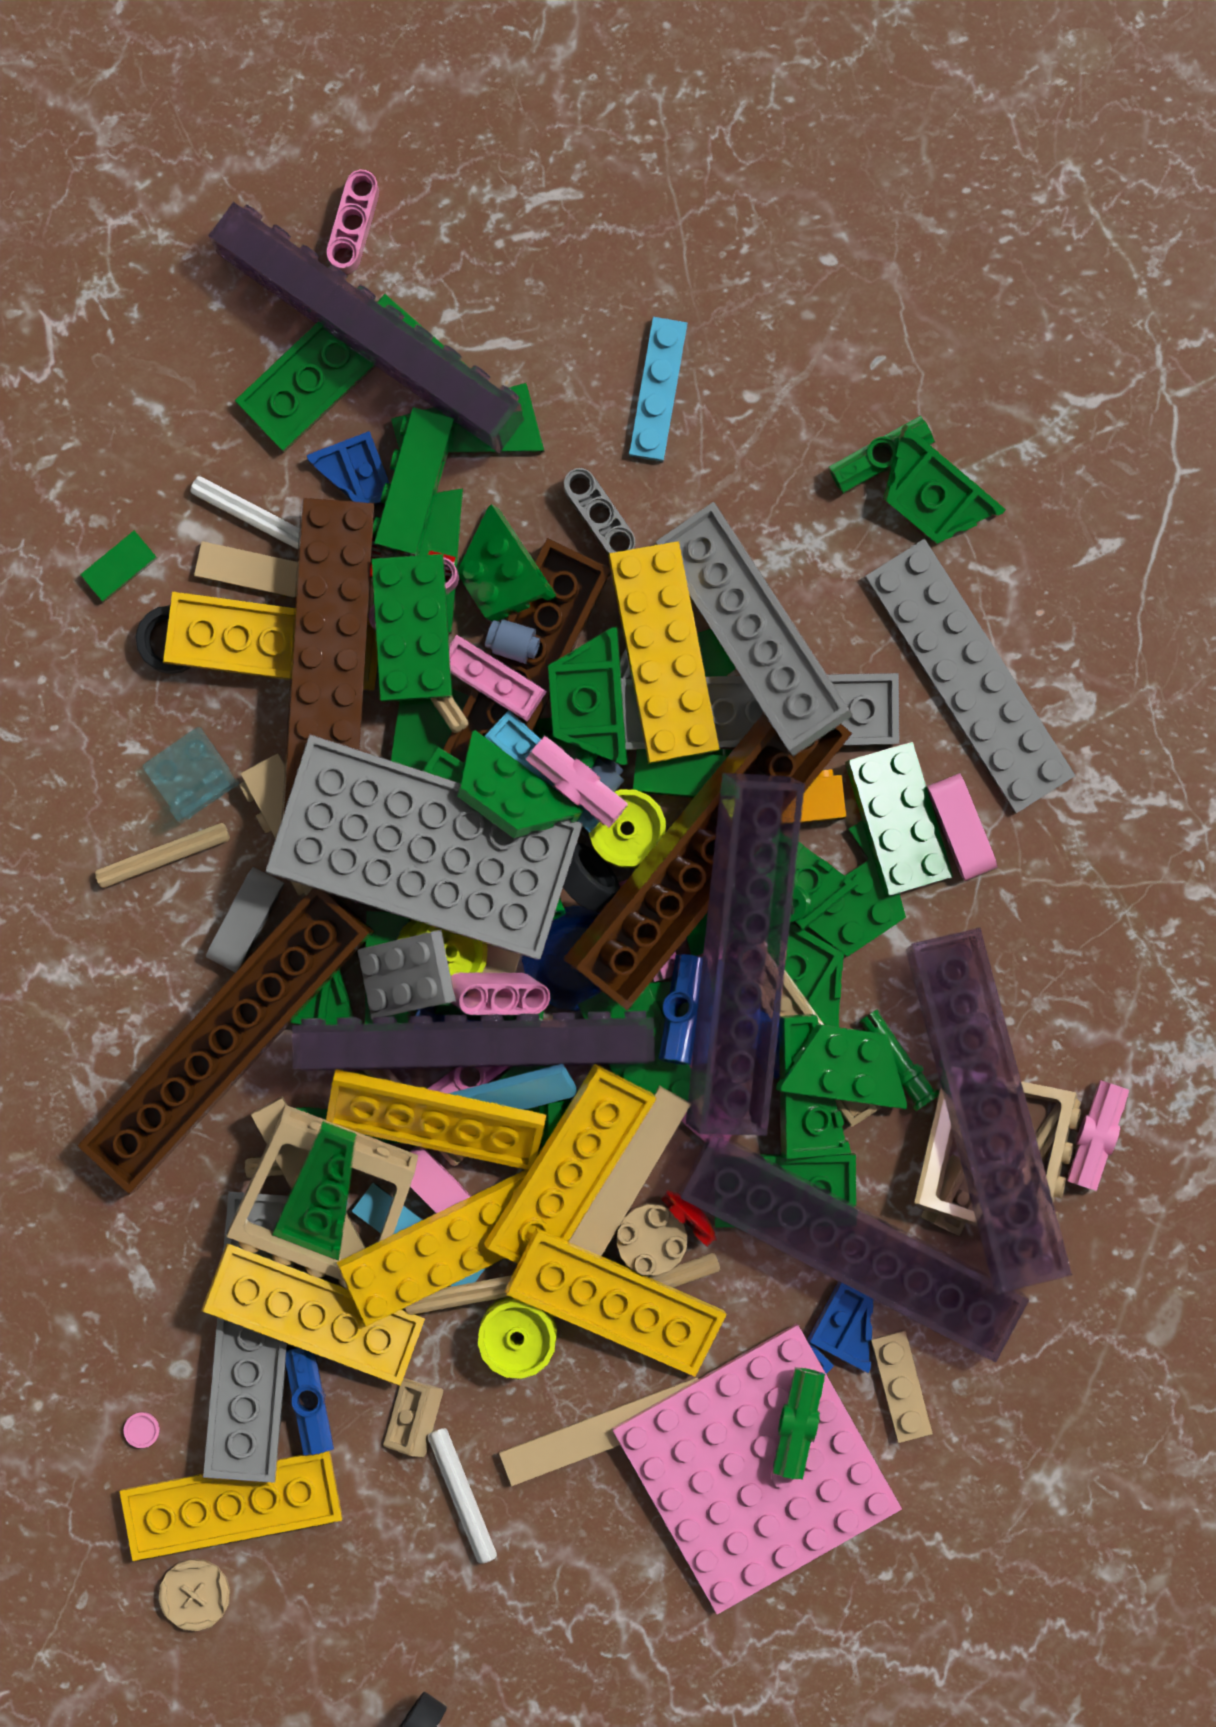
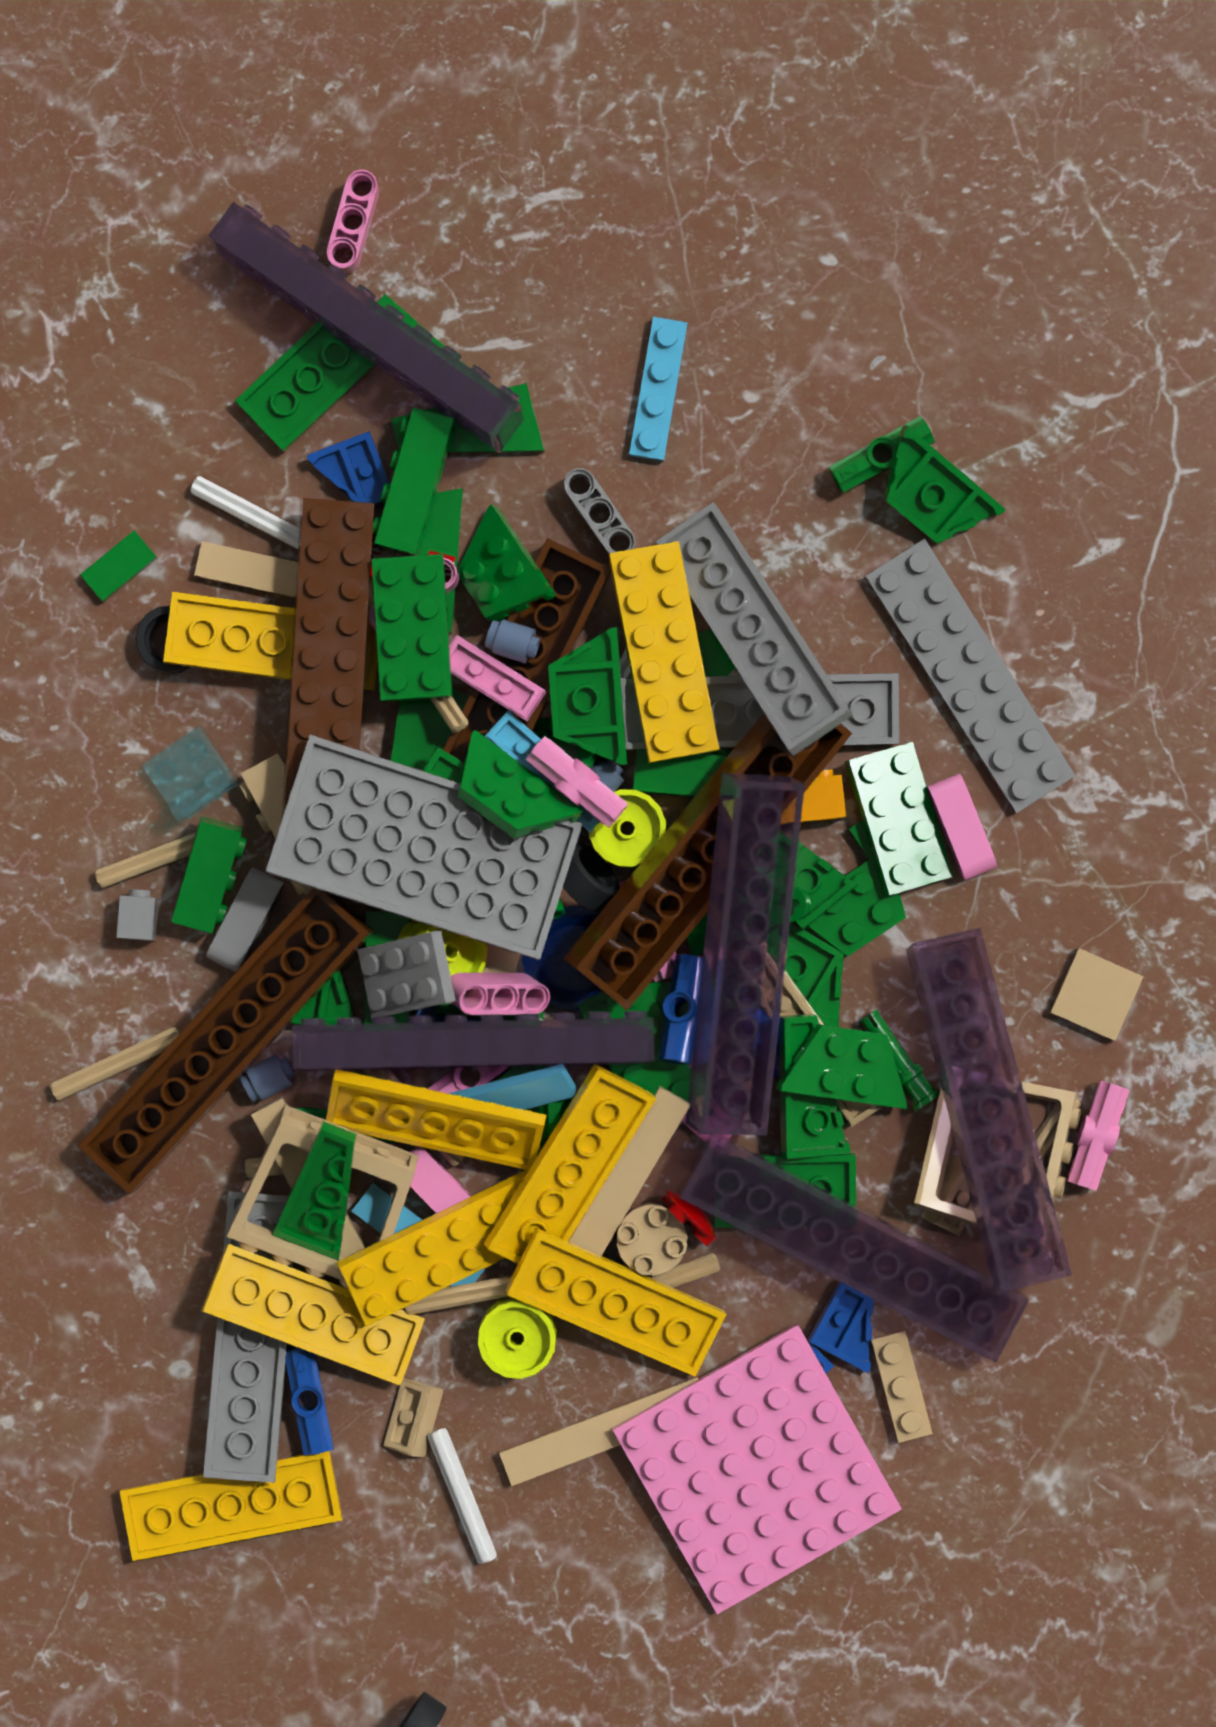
(113, 1064): none -> tan axle
(138, 916): none -> light grey brick
(141, 1430): bright pink piece -> none
(194, 1594): tan tile -> none
(208, 875): none -> green brick
(268, 1078): none -> sand blue brick
(798, 1423): green piece -> none
(1096, 994): none -> tan tile

